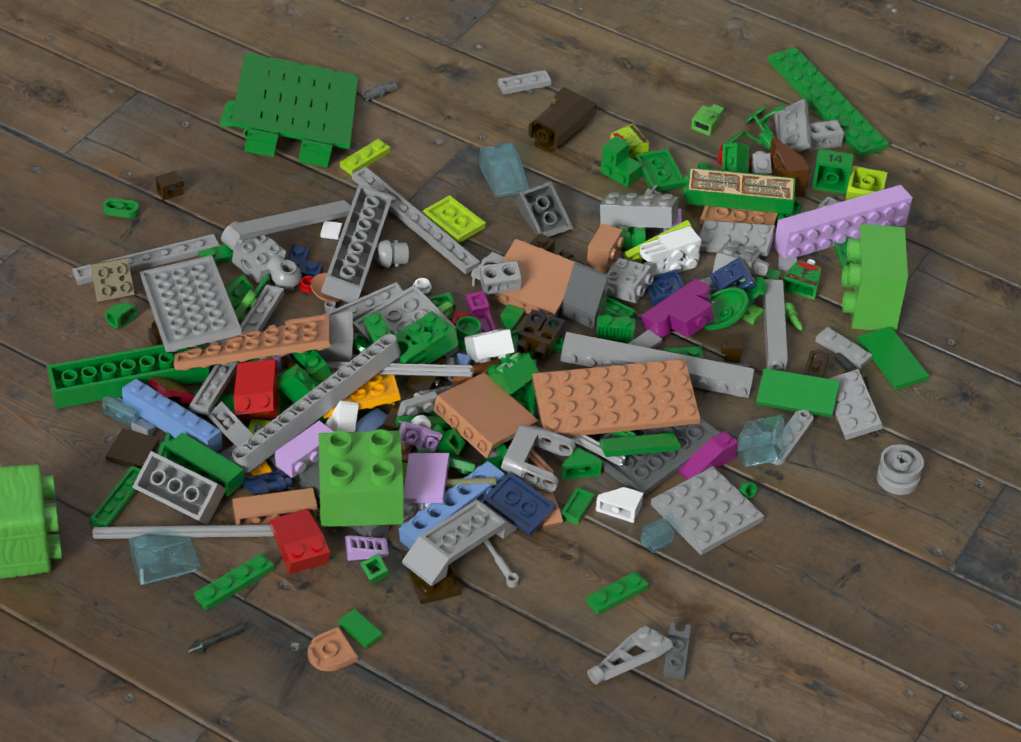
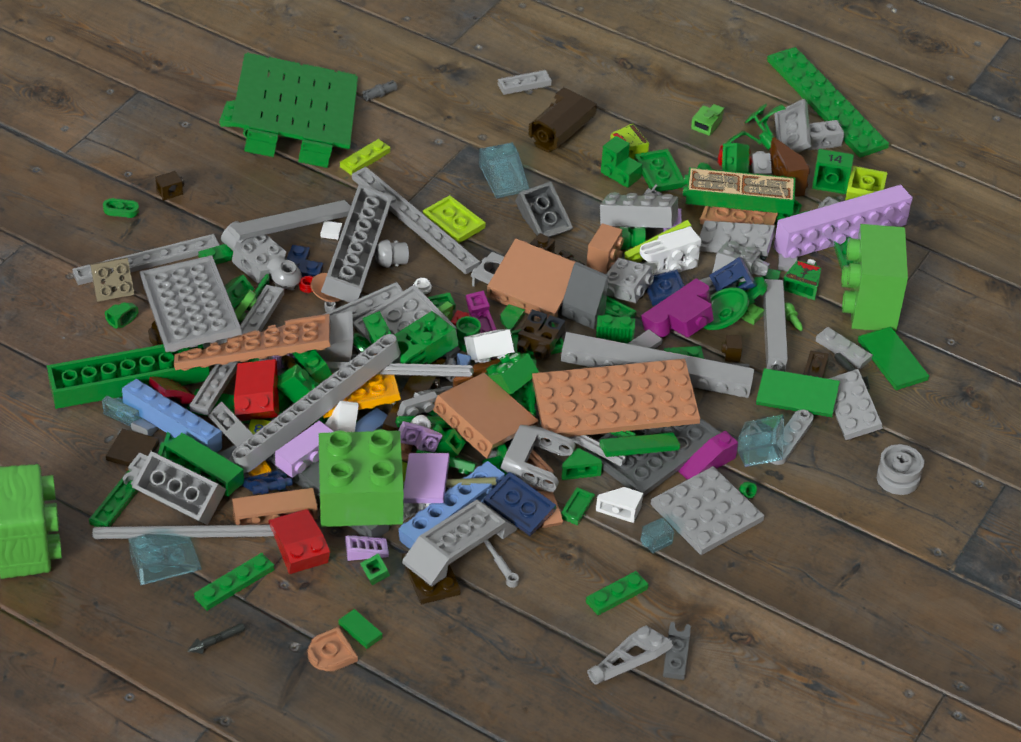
(135, 468): none -> light grey plate
(500, 277): light grey brick -> none

